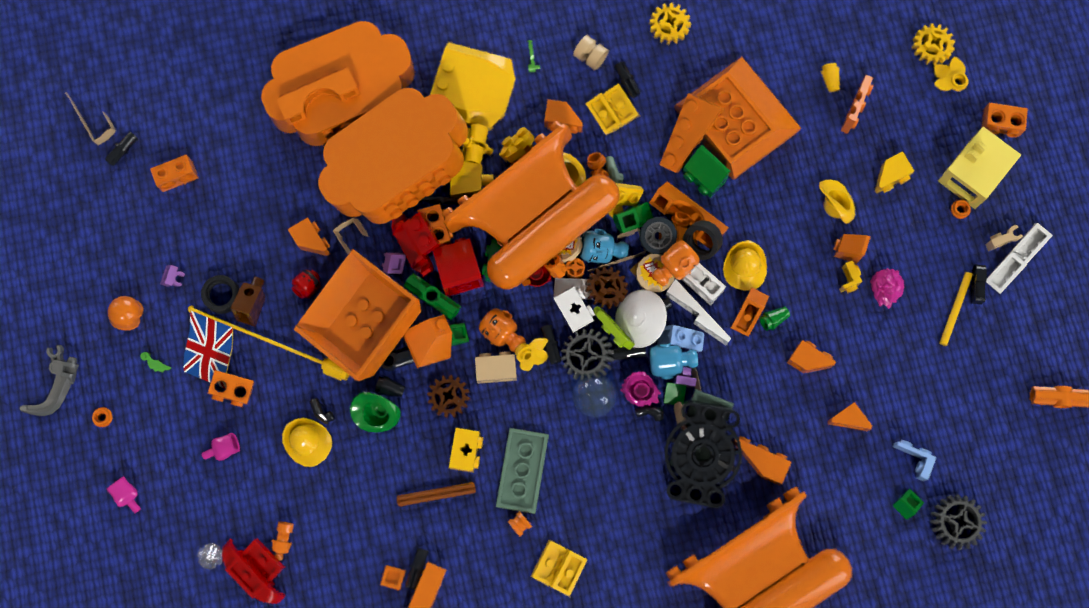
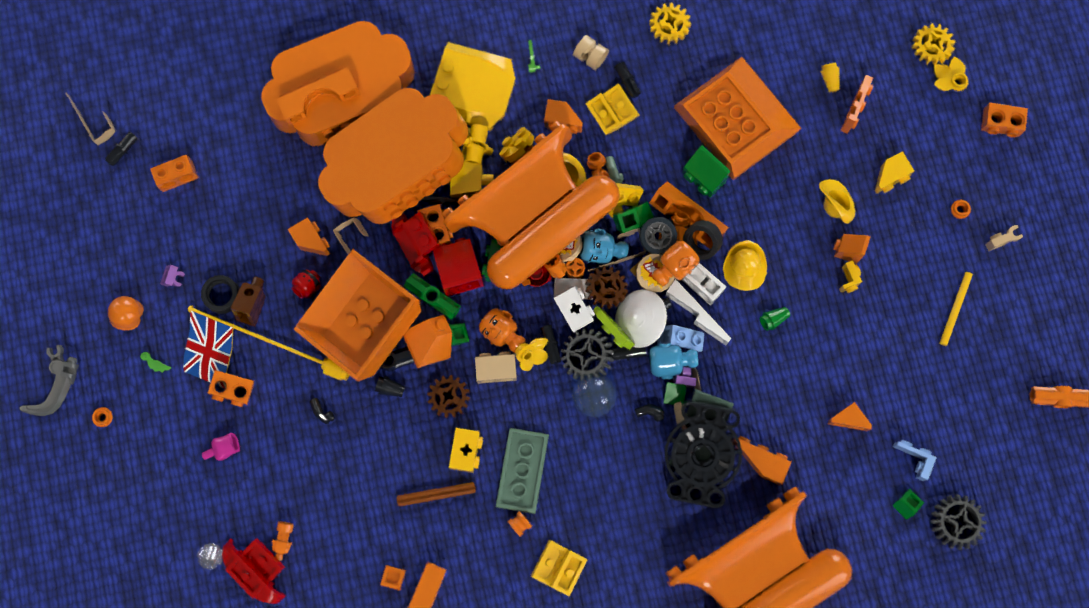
(124, 494): dark pink piece -> none
(306, 441): yellow hat -> none
(374, 412): green hat -> none
(393, 263): medium lavender tile -> none
(416, 568): black axle -> none
(640, 389): dark pink hair -> none
(692, 124): orange wing -> none
(750, 312): orange slope -> none
(809, 359): orange slope -> none
(887, 286): dark pink hair -> none
(978, 284): black piece -> none
(980, 167): light yellow piece -> none
(1018, 258): white slope -> none

